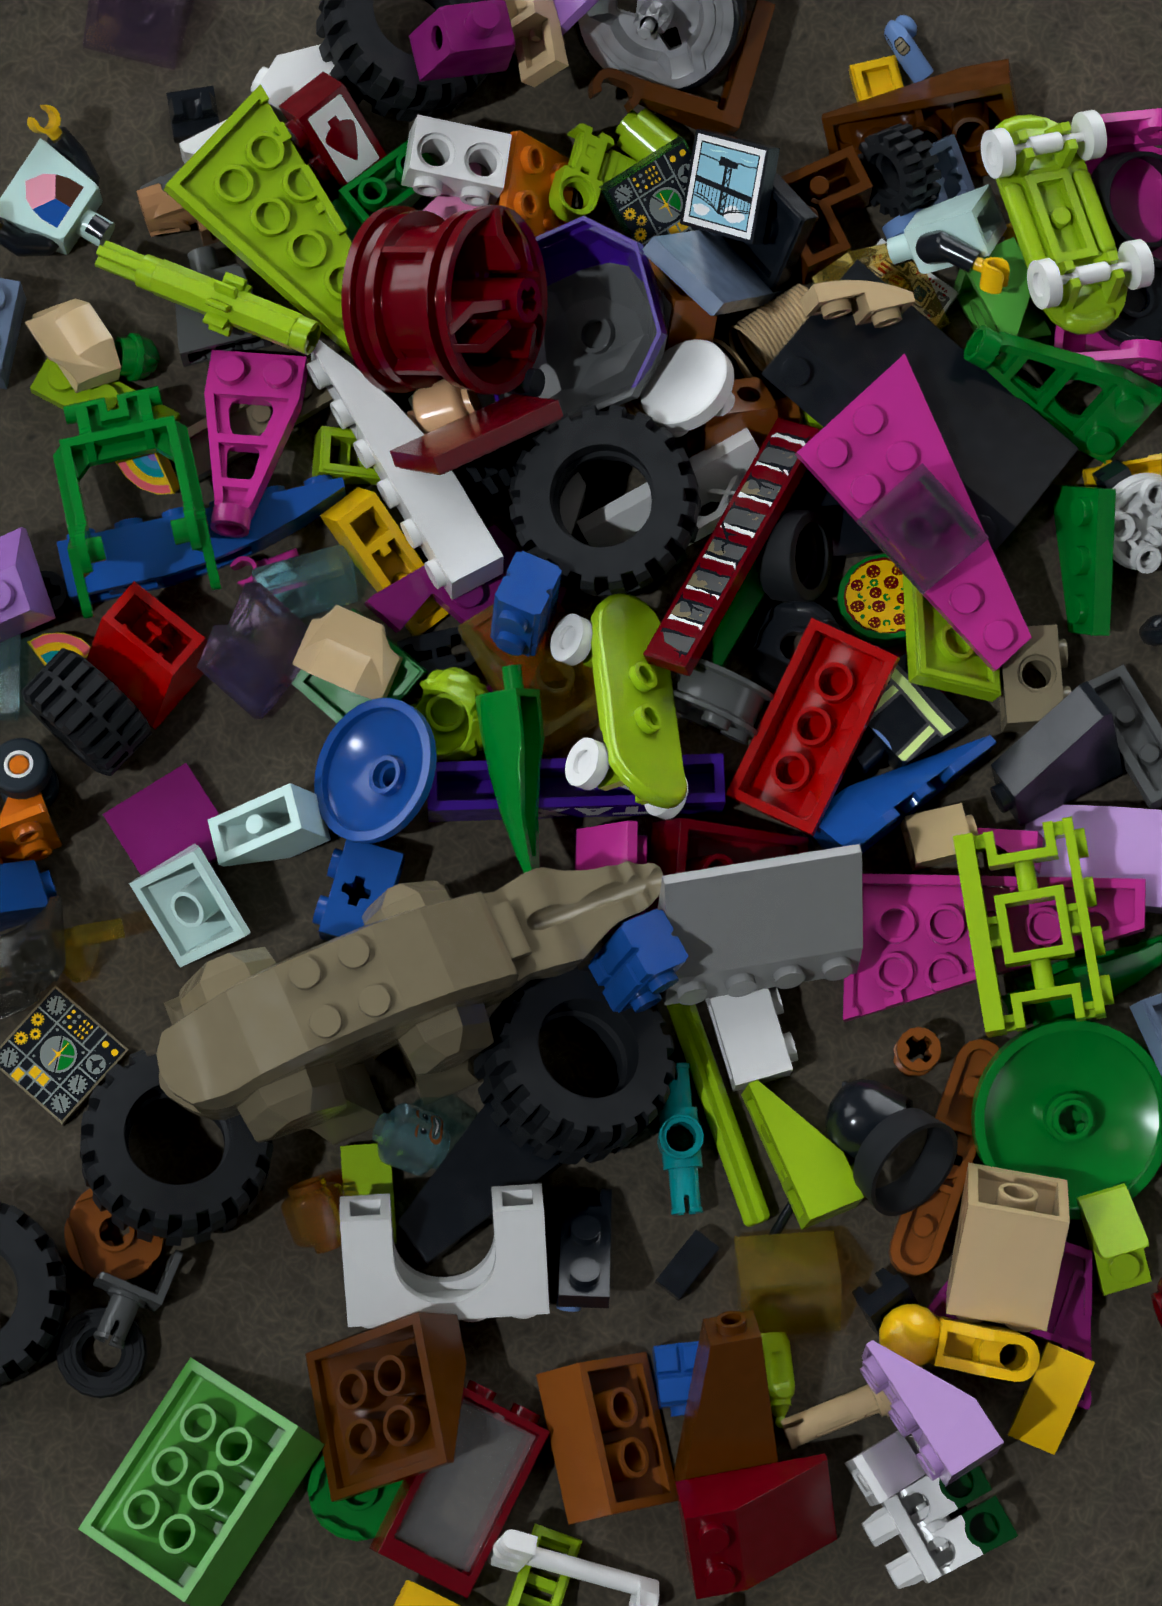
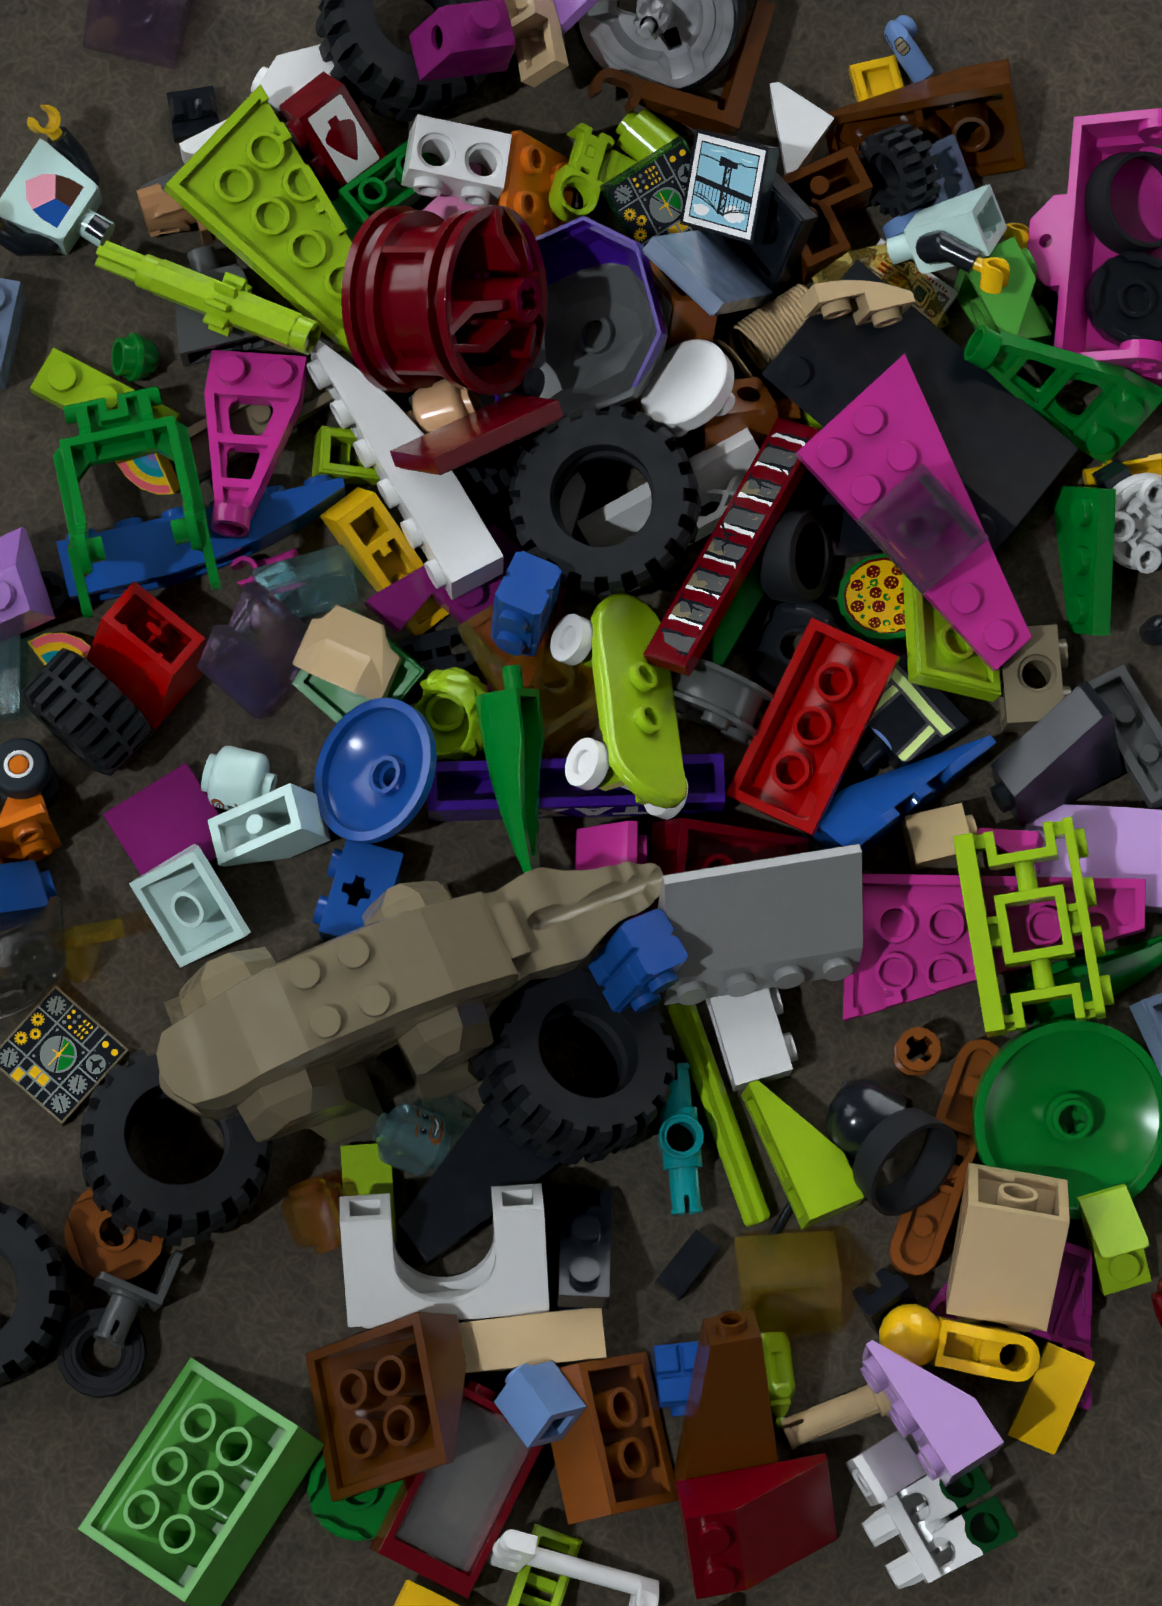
(78, 343): tan slope -> none
(236, 777): none -> light aqua head
(533, 1339): none -> tan slope
(539, 1403): none -> medium blue brick
(798, 126): none -> white slope
(1060, 220): lime piece -> none

